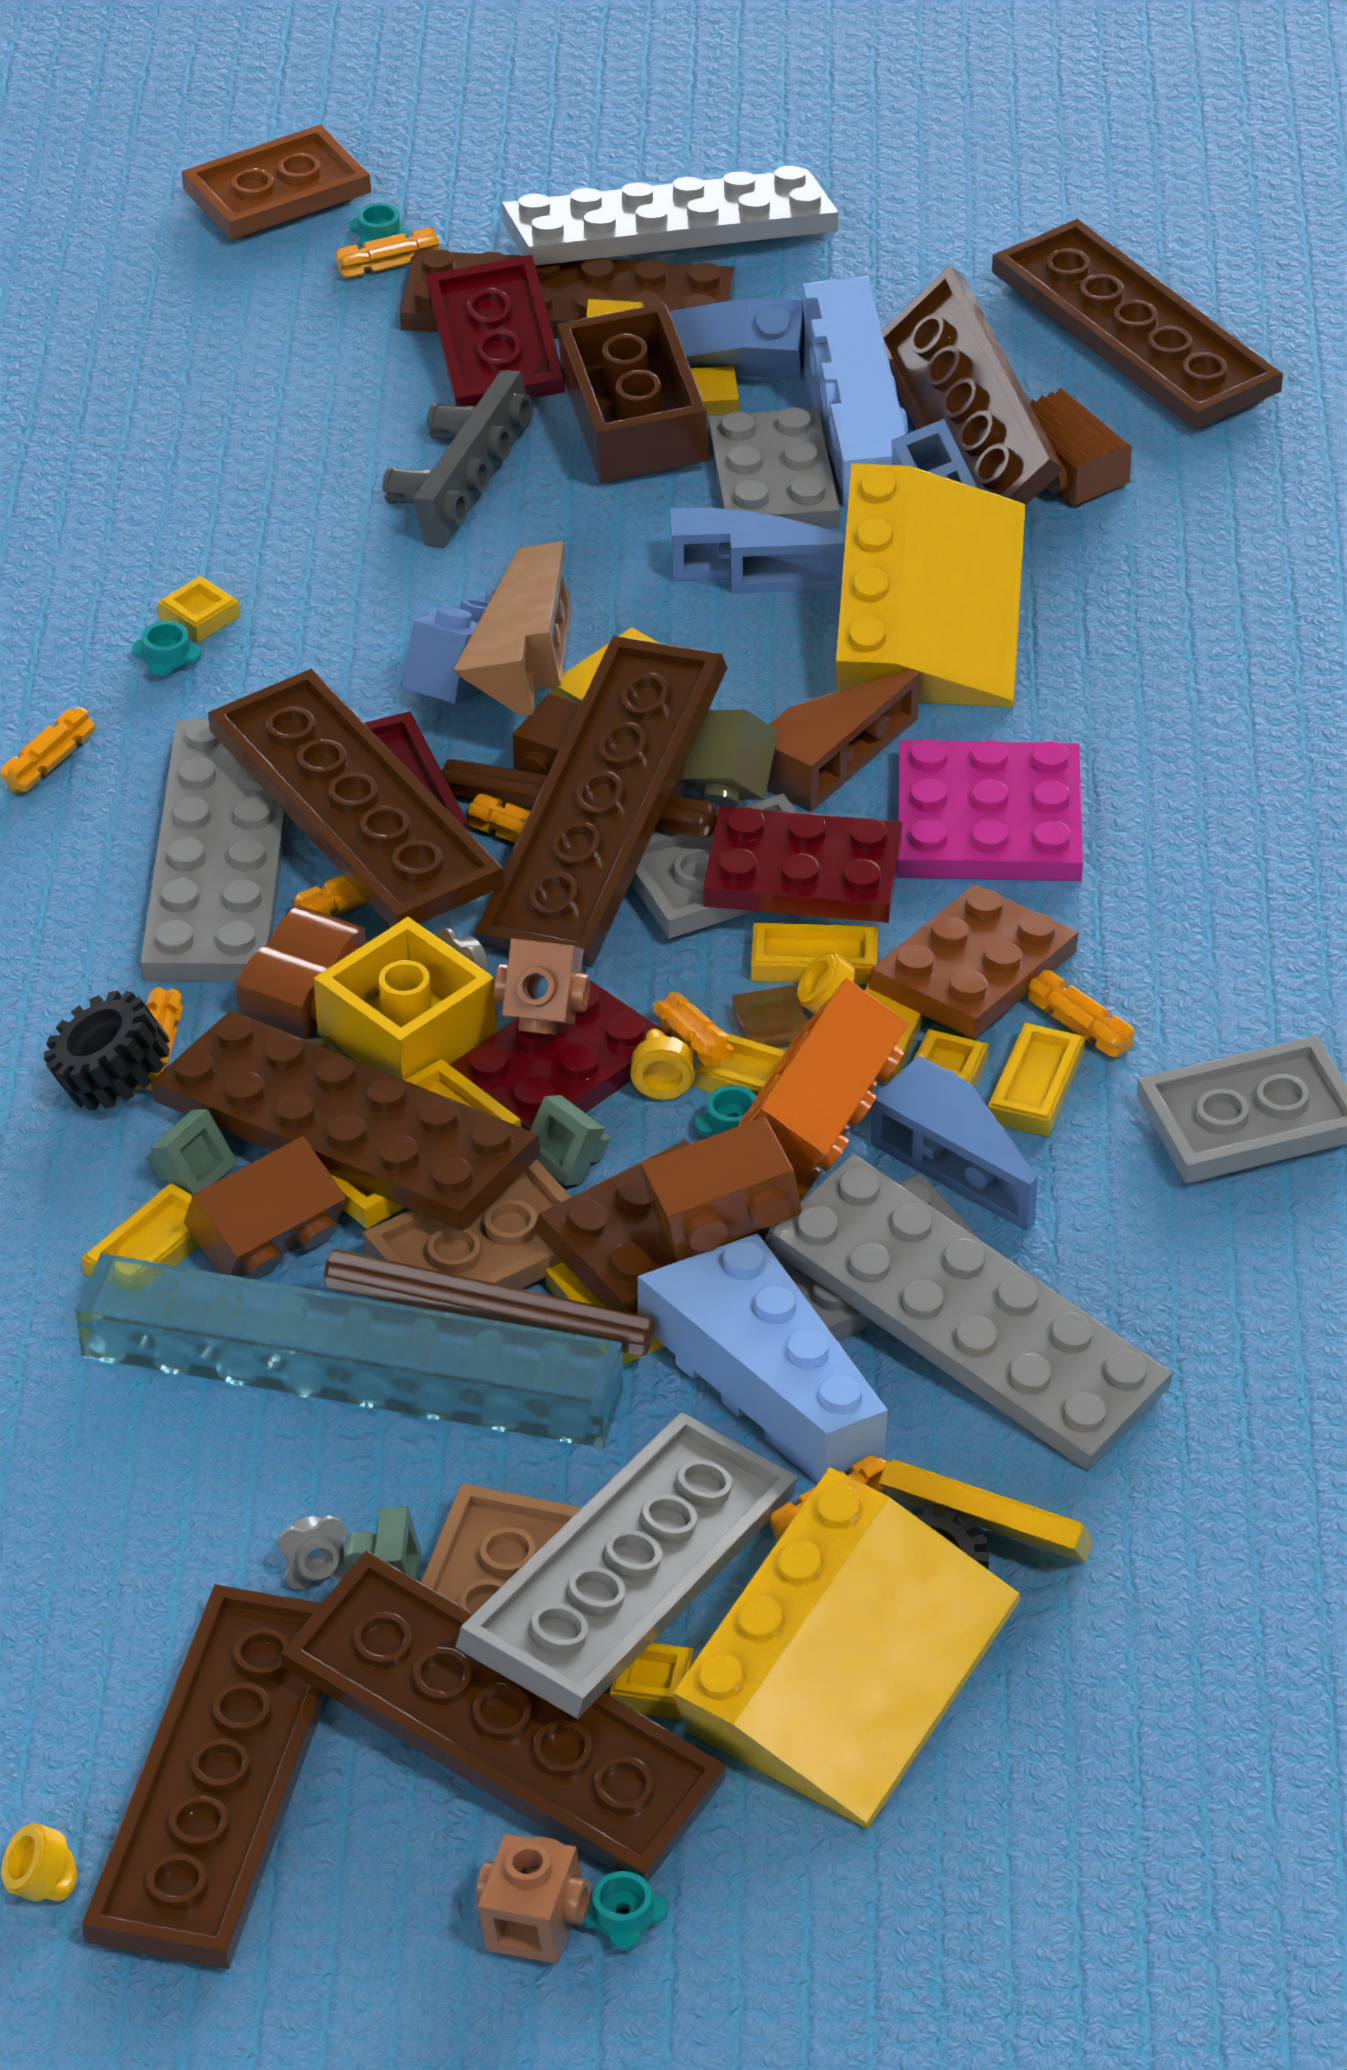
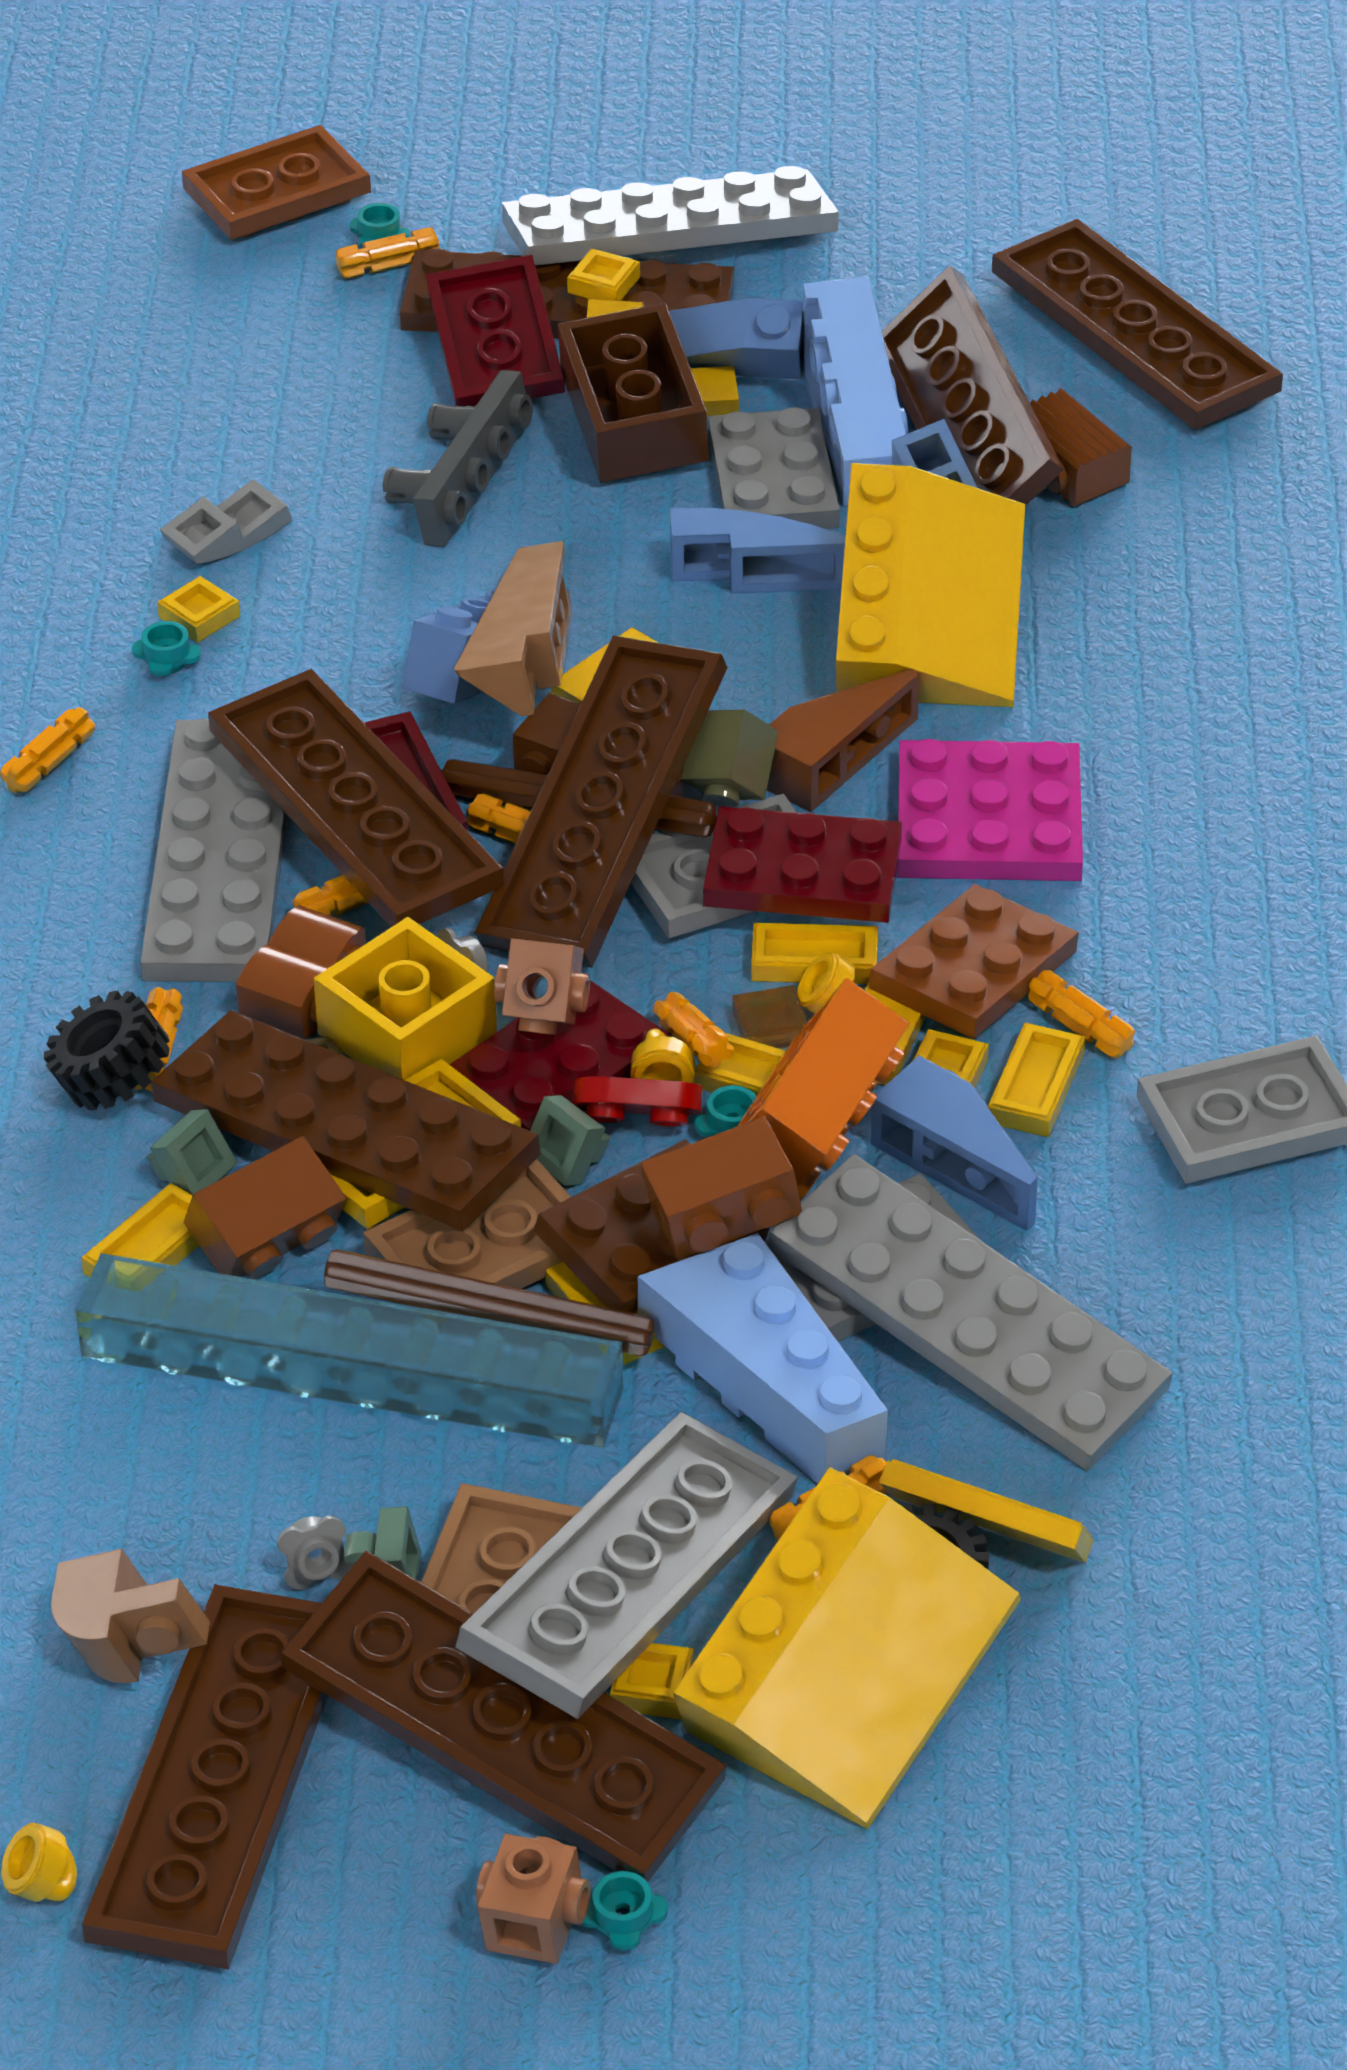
(120, 1618): none -> medium nougat brick
(219, 531): none -> light grey slope
(603, 276): none -> yellow tile
(664, 1100): none -> red plate

